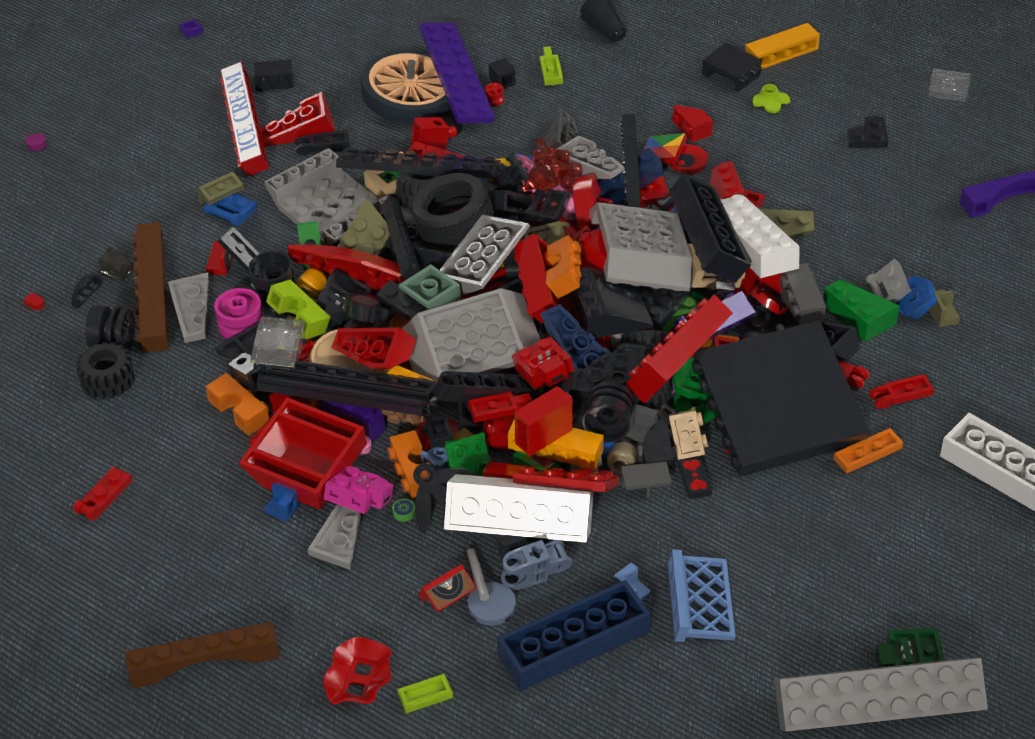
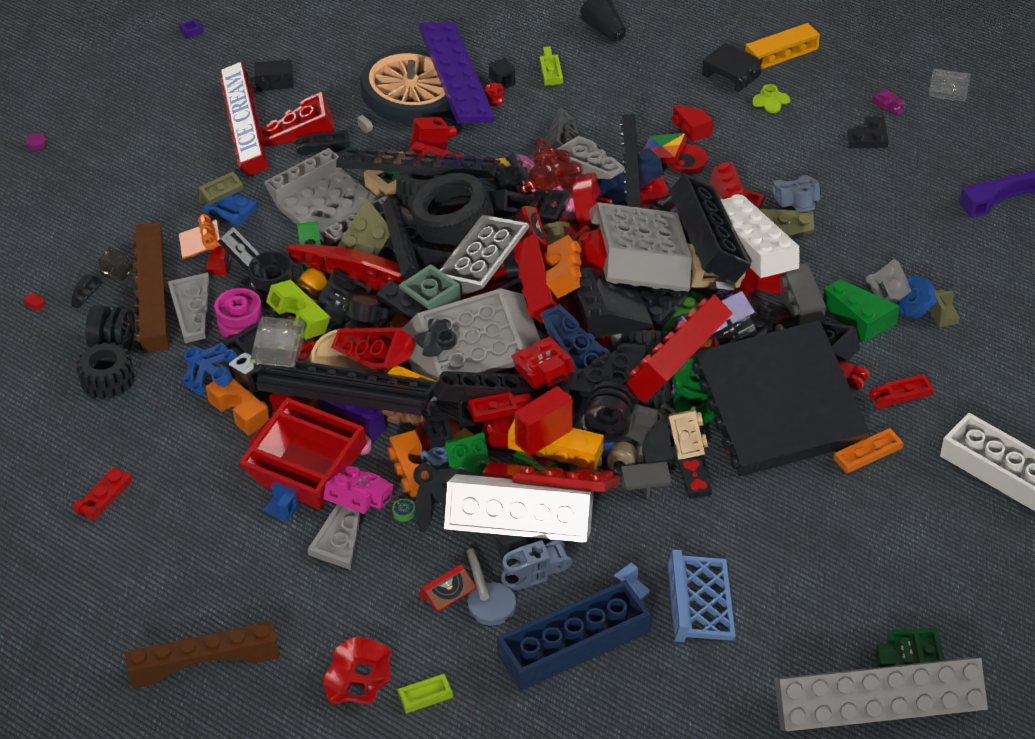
(195, 357): none -> blue plant
(200, 238): none -> orange hinge
(364, 124): none -> light grey piece
(433, 339): none -> black plate
(531, 216): none -> panel
(738, 331): none -> black hips
(768, 300): red tile -> none
(797, 193): none -> sand blue piece
(888, 100): none -> magenta plate

